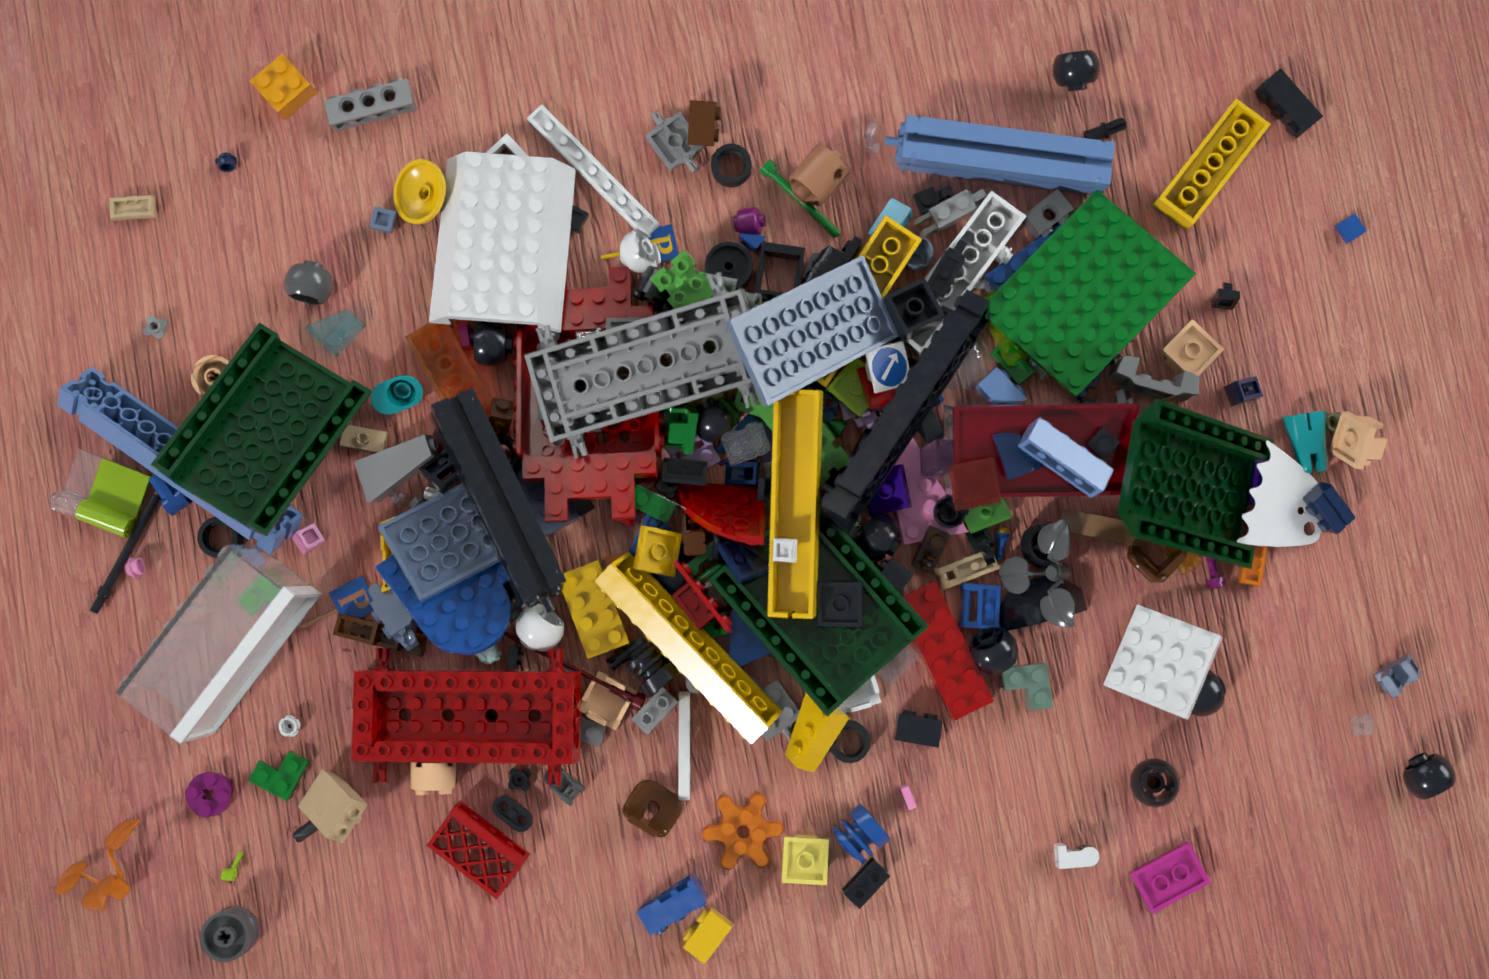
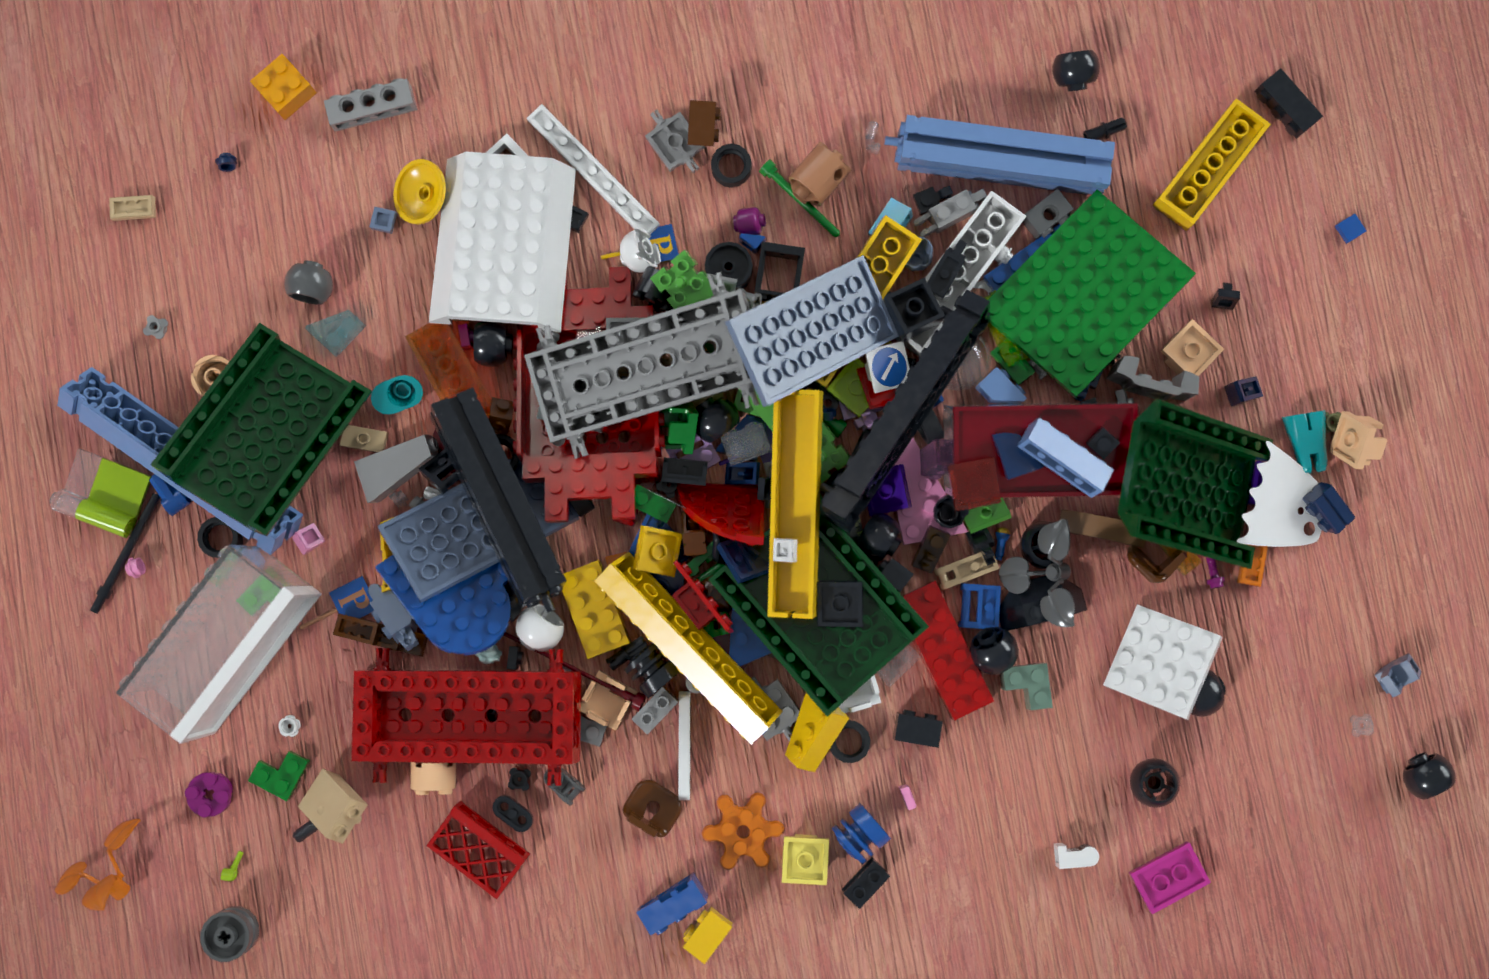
(829, 259): black plate -> none

